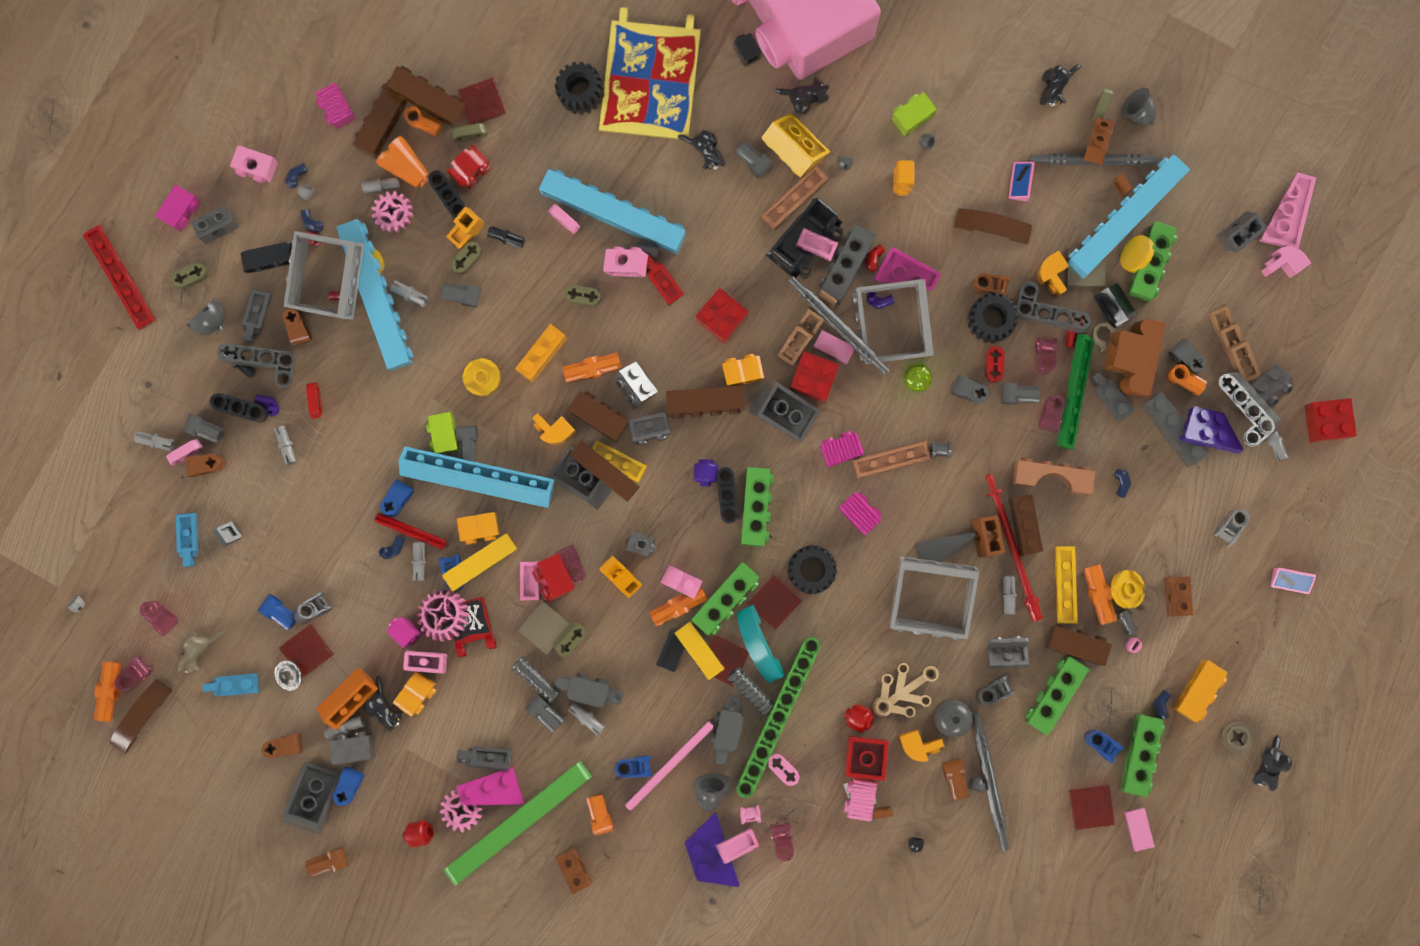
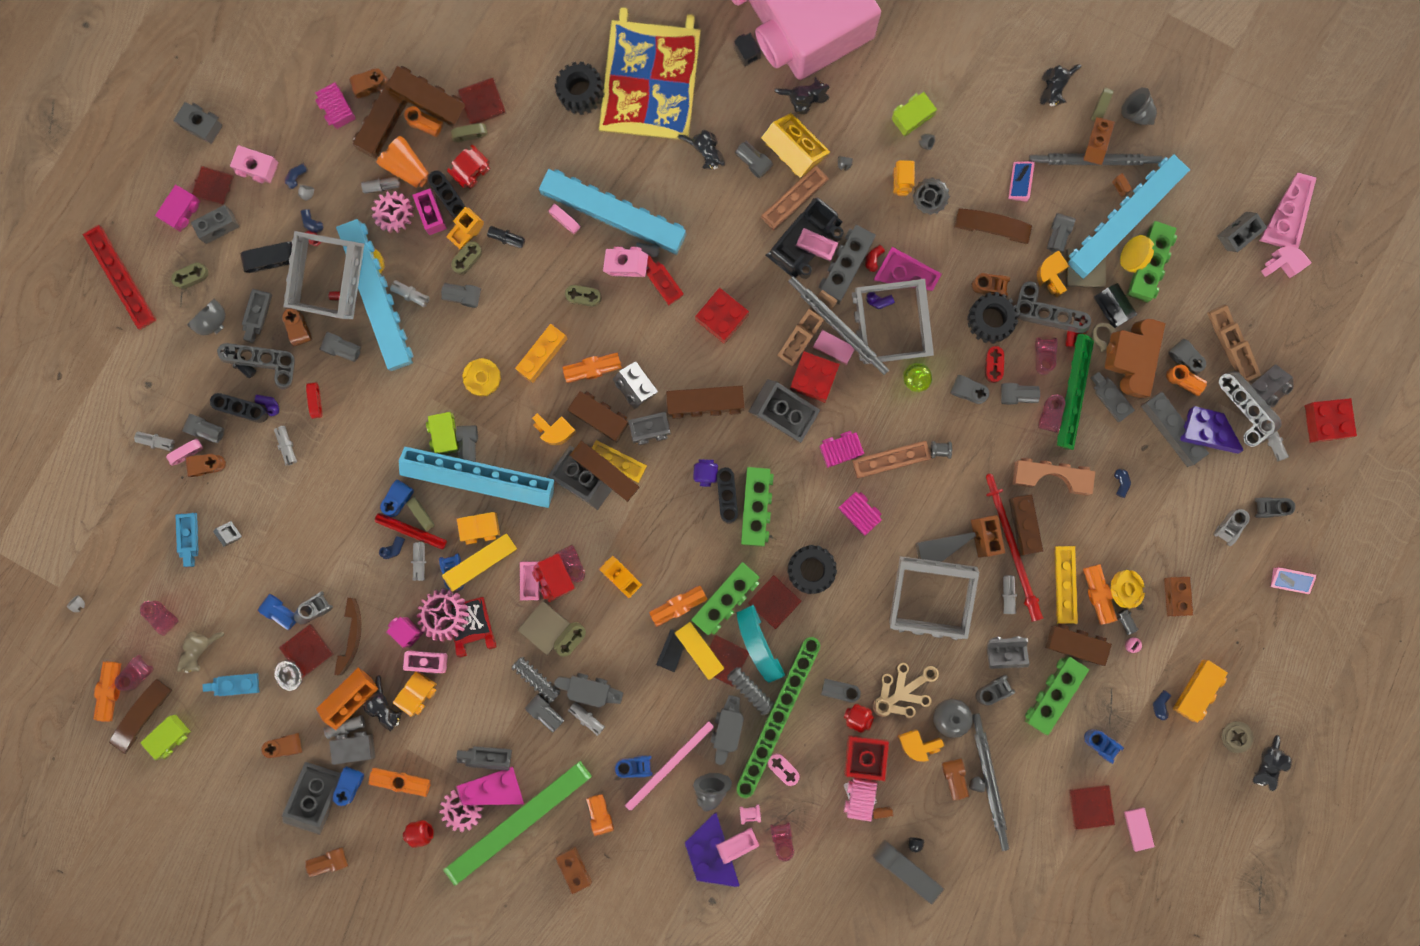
(165, 737): none -> lime brick
(187, 119): none -> dark grey brick
(212, 185): none -> clear red piece
(336, 345): none -> dark grey piece
(344, 661): none -> reddish brown slope
(367, 83): none -> dark orange piece
(387, 779): none -> orange piece
(420, 513): none -> olive beam
(429, 211): none -> dark pink brick
(641, 544): flat silver brick -> none
(681, 581): bright pink brick -> none
(742, 371): light orange brick -> none
(838, 690): none -> dark grey piece
(908, 872): none -> dark grey beam
(931, 196): none -> dark grey piece
(1062, 228): none -> dark grey piece
(1136, 746): bright green brick -> none
(1270, 507): none -> dark grey piece

